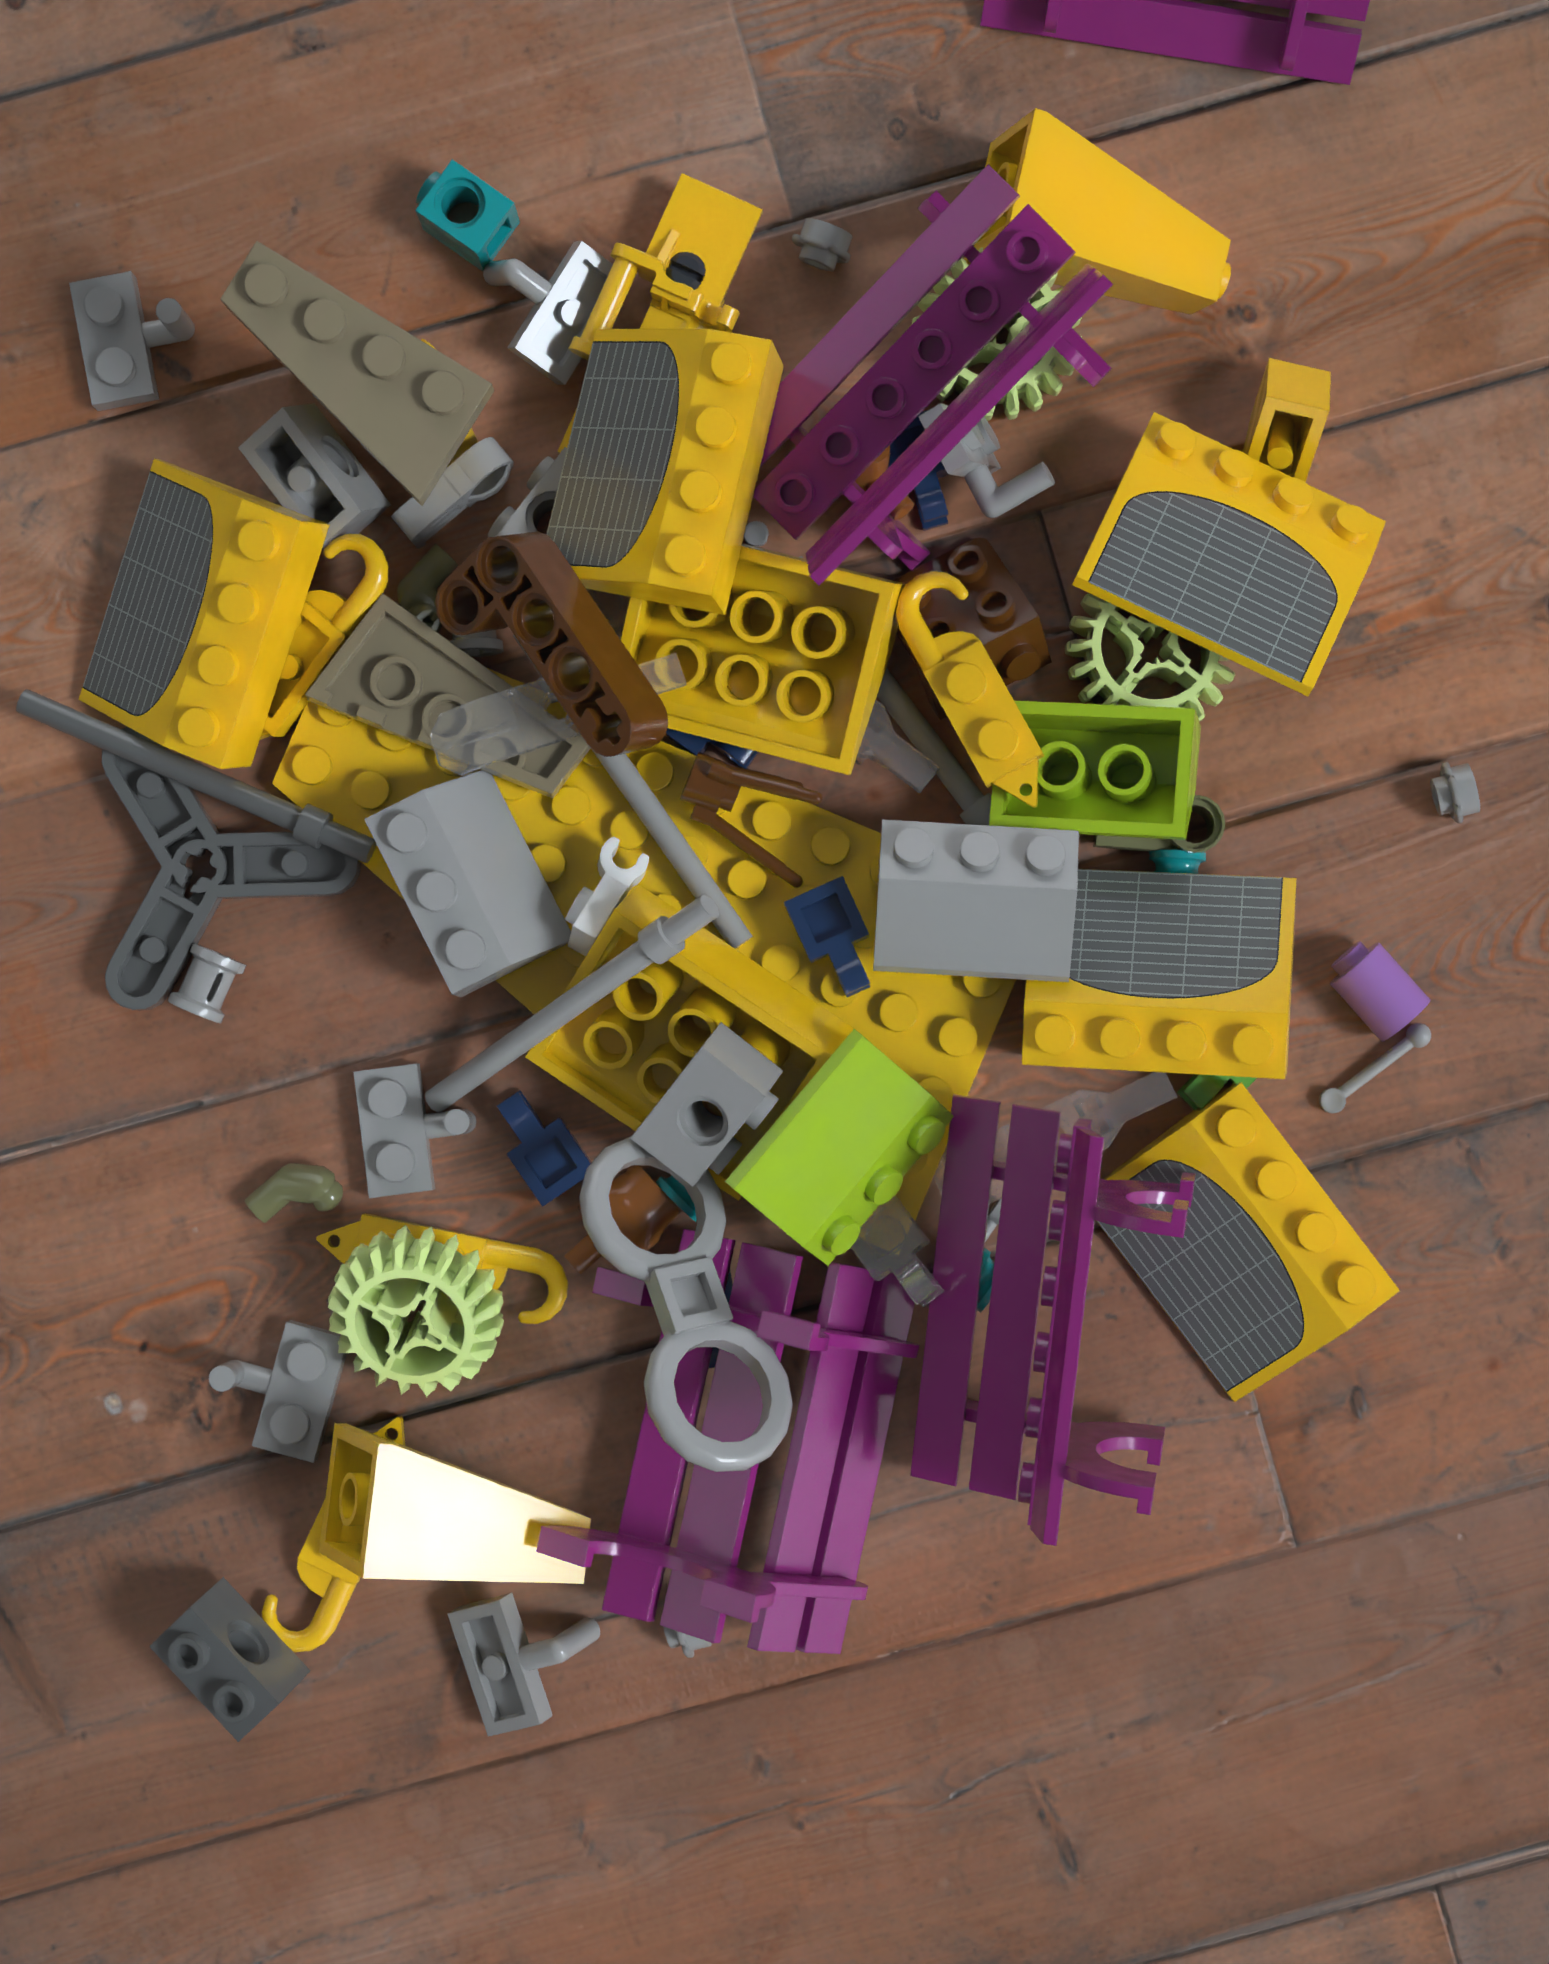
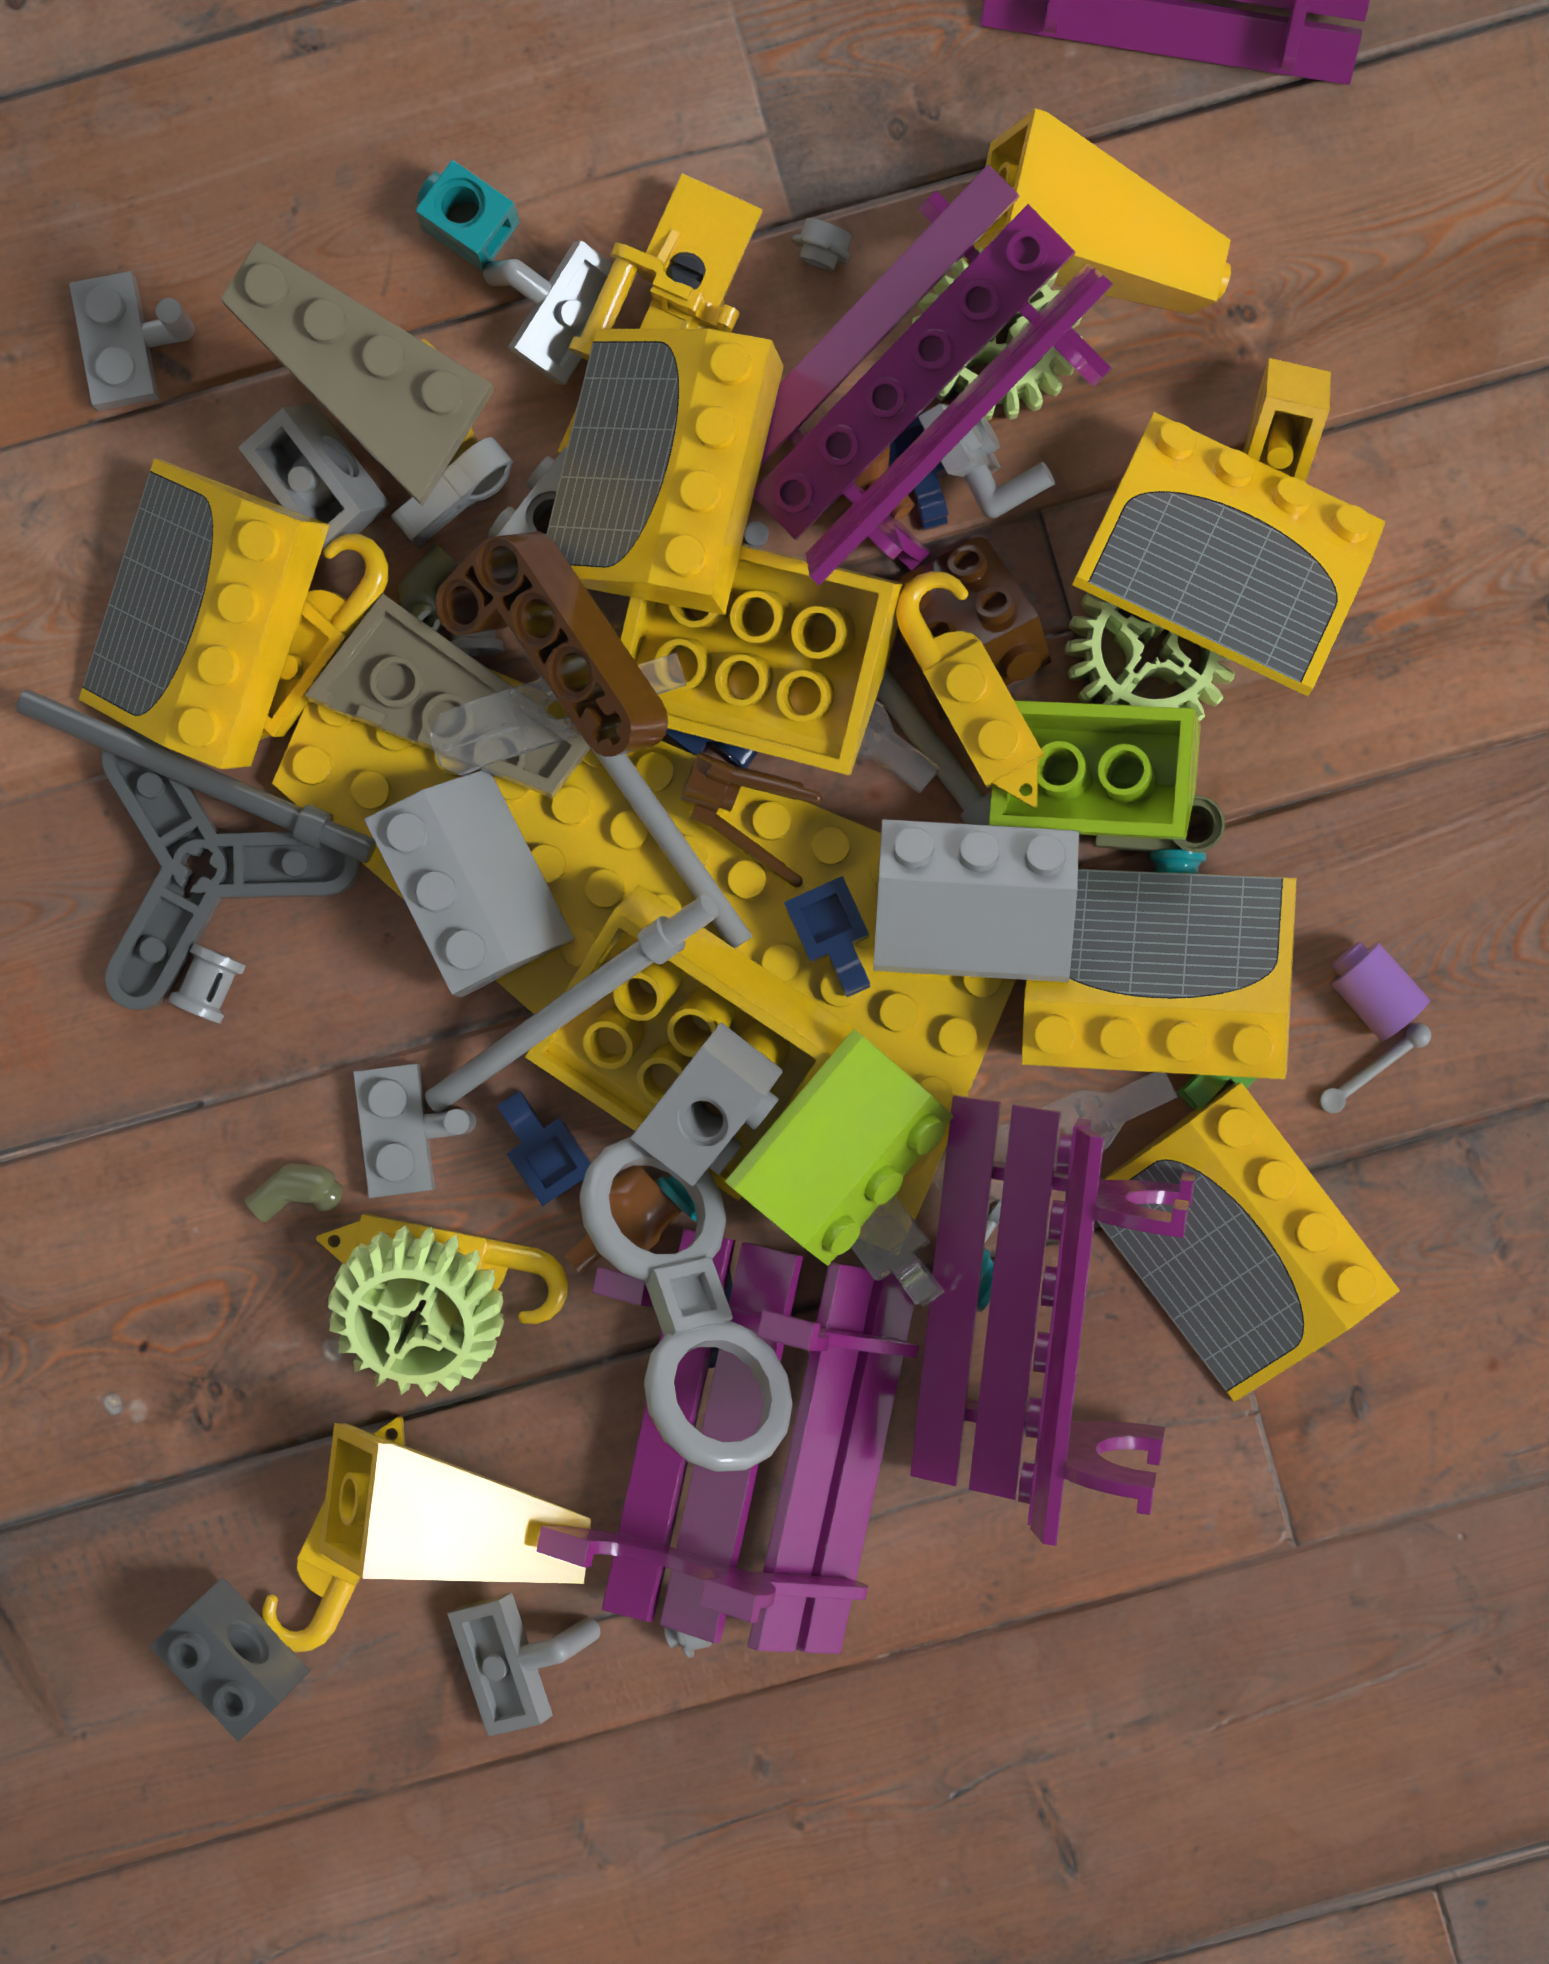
(296, 1390): light grey plate -> none
(593, 909): white plate -> none
(1455, 791): light grey plate -> none

